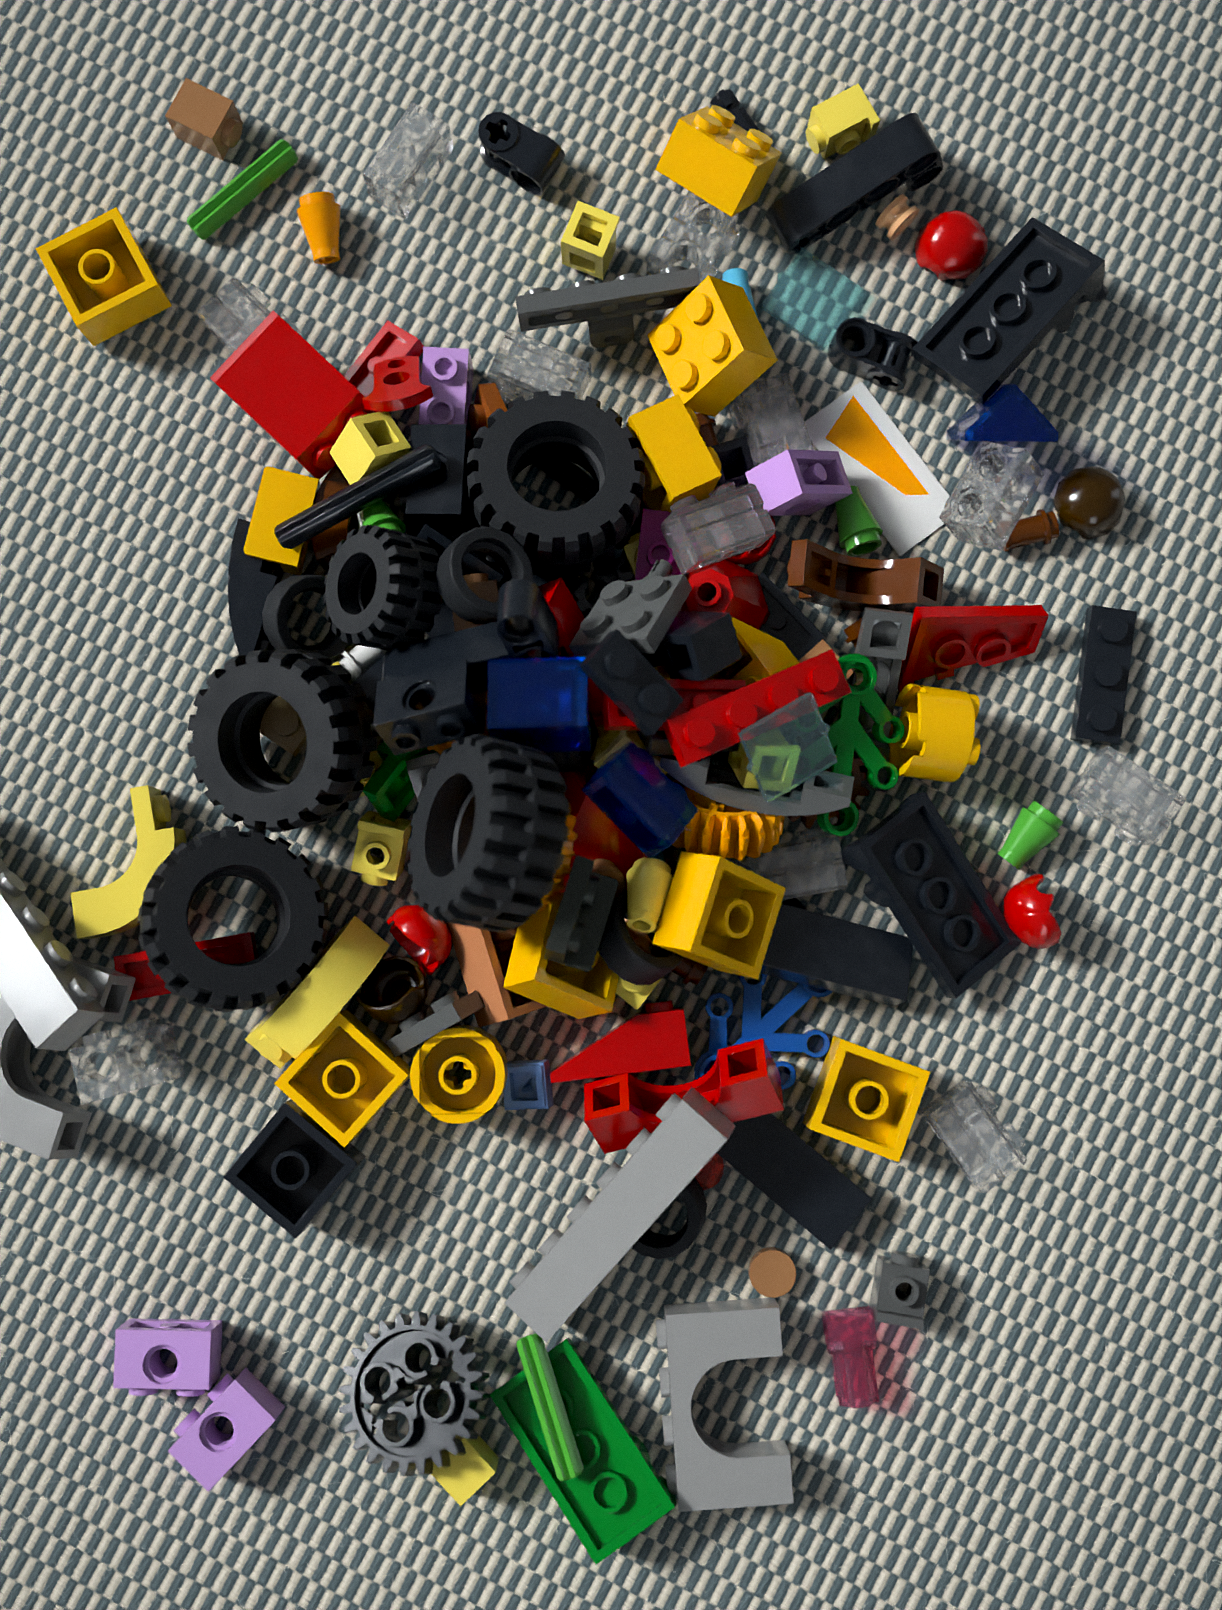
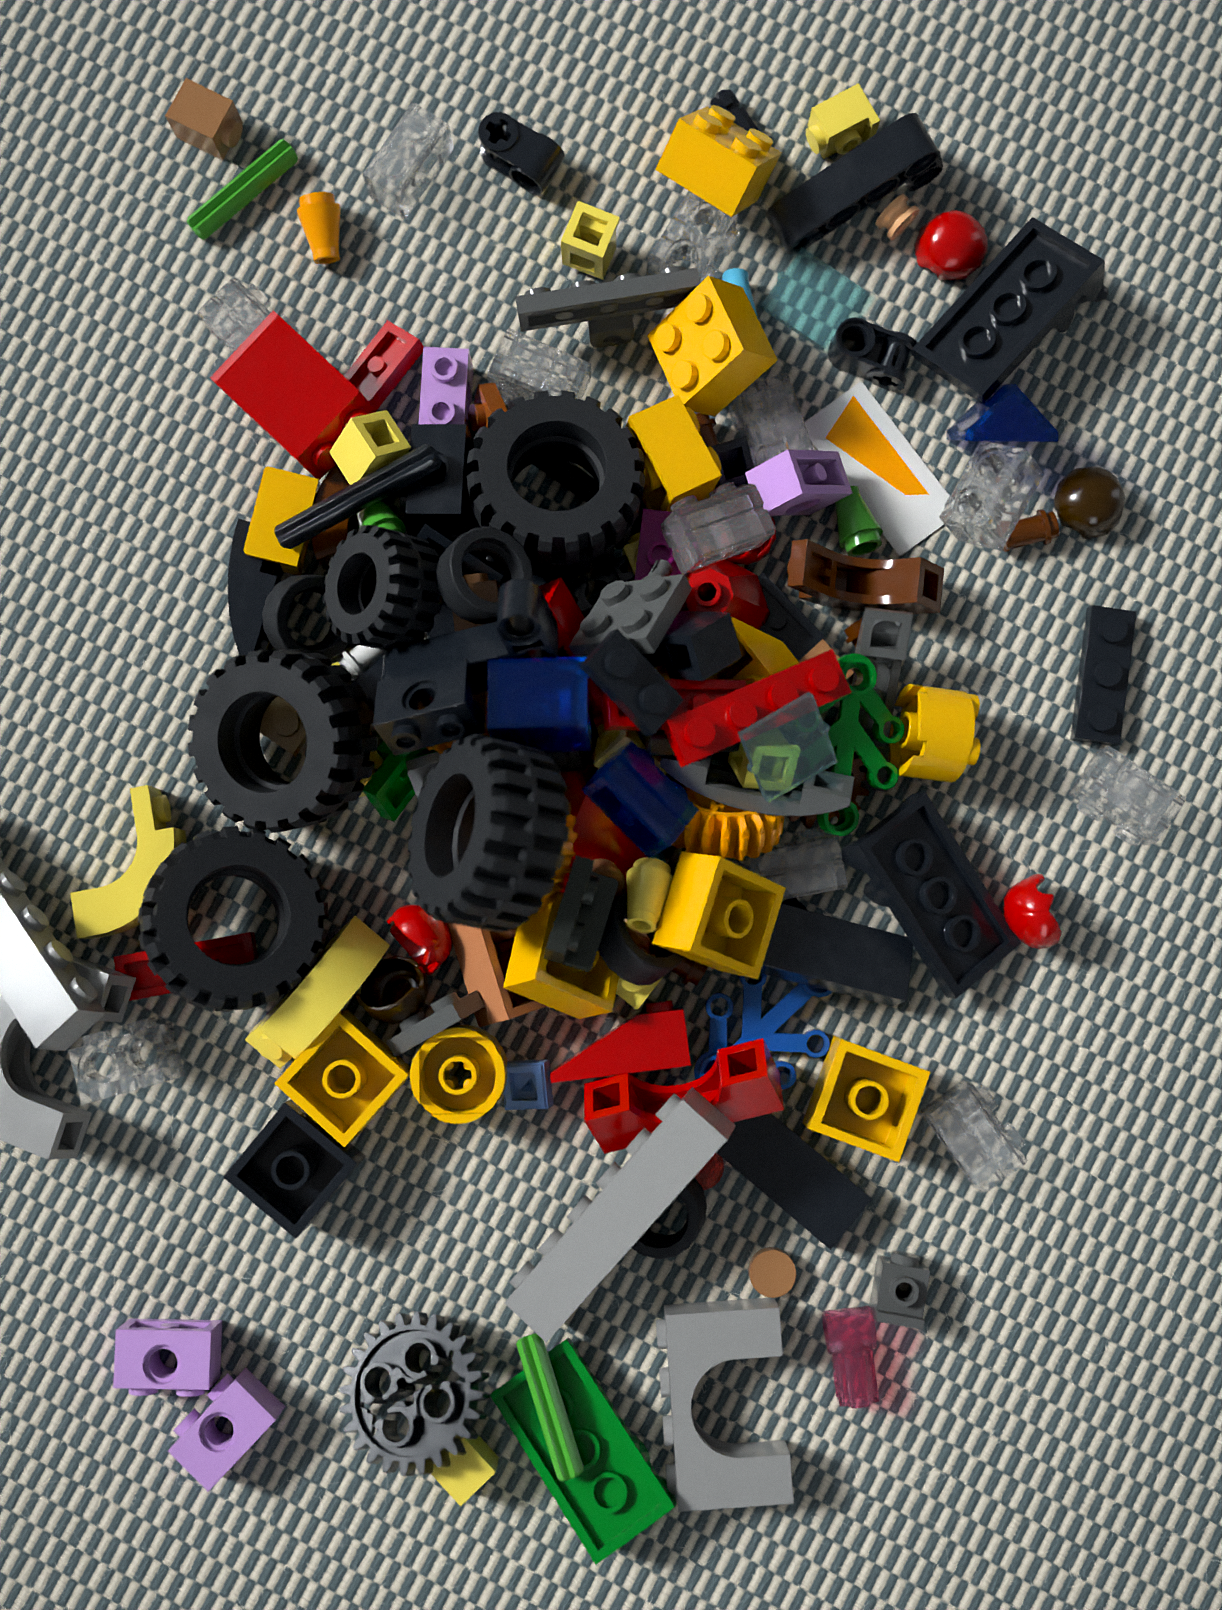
(103, 277): yellow brick -> none
(387, 836): light yellow brick -> none
(397, 385): red piece -> none
(966, 635): red wing -> none
(1030, 834): bright green cone -> none

